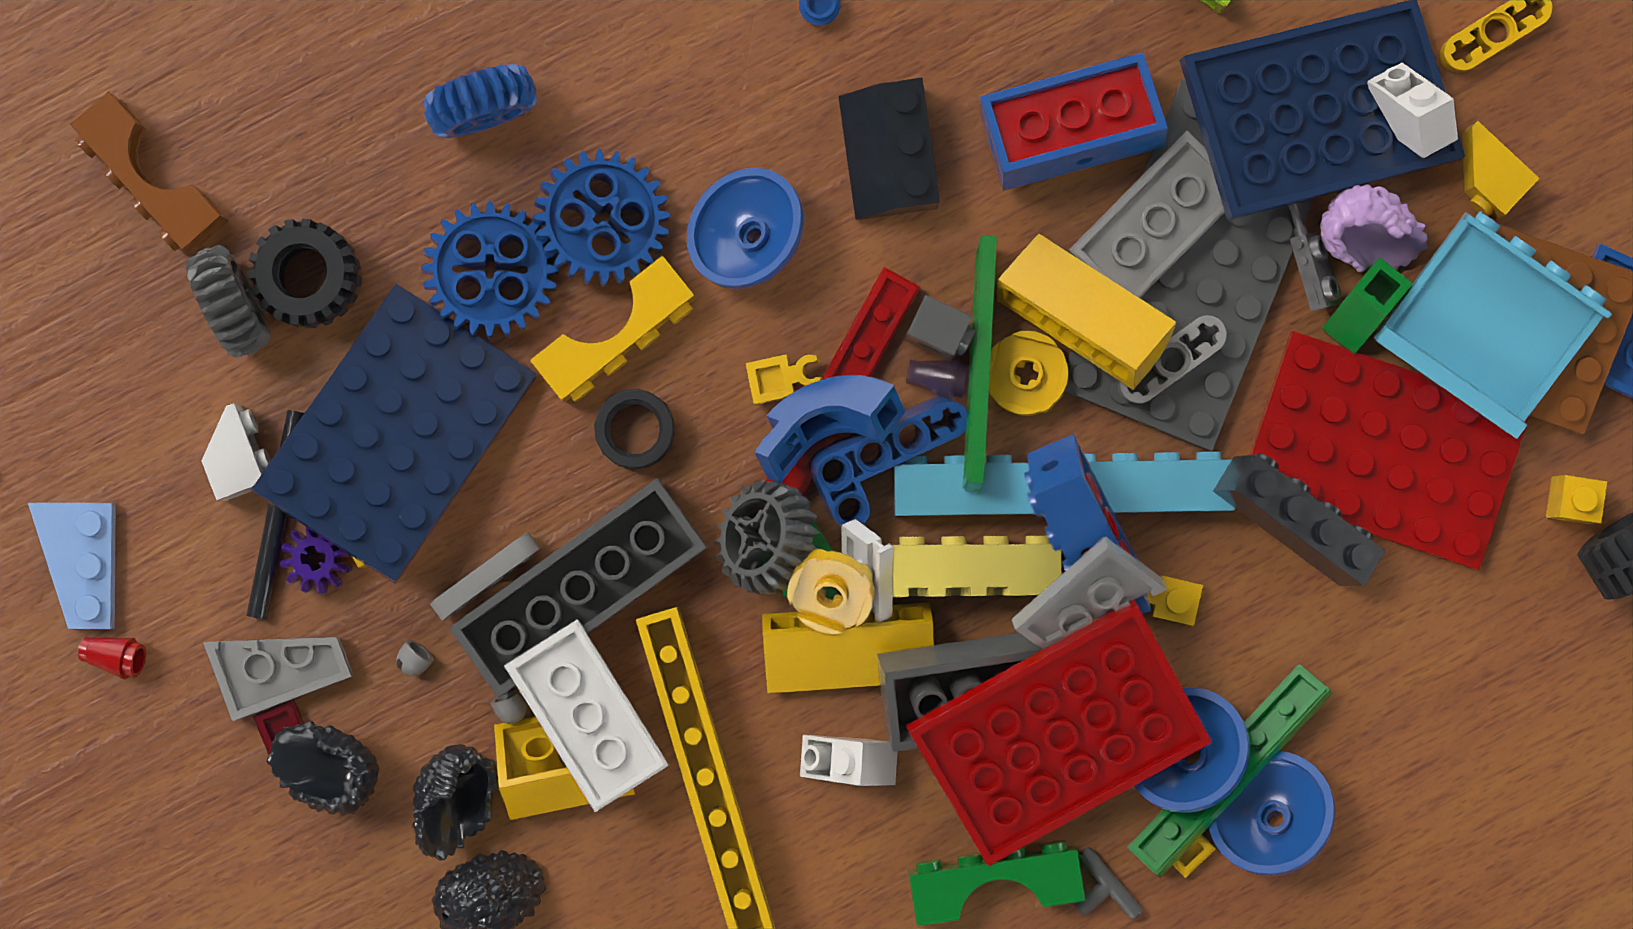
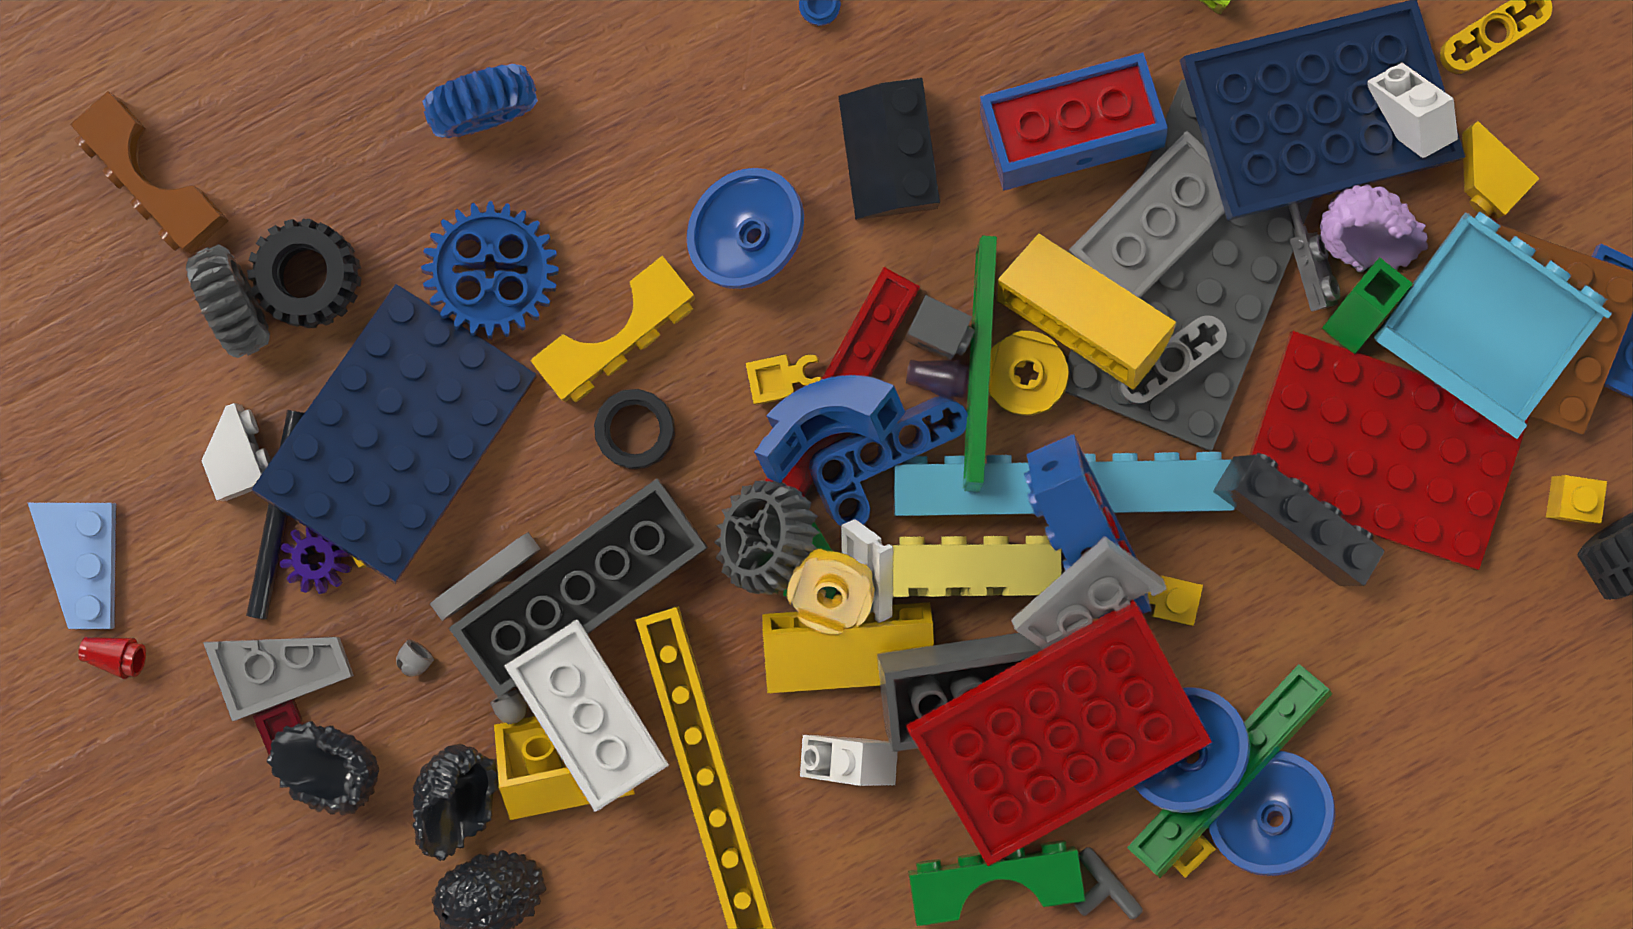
(627, 192): blue gear -> none

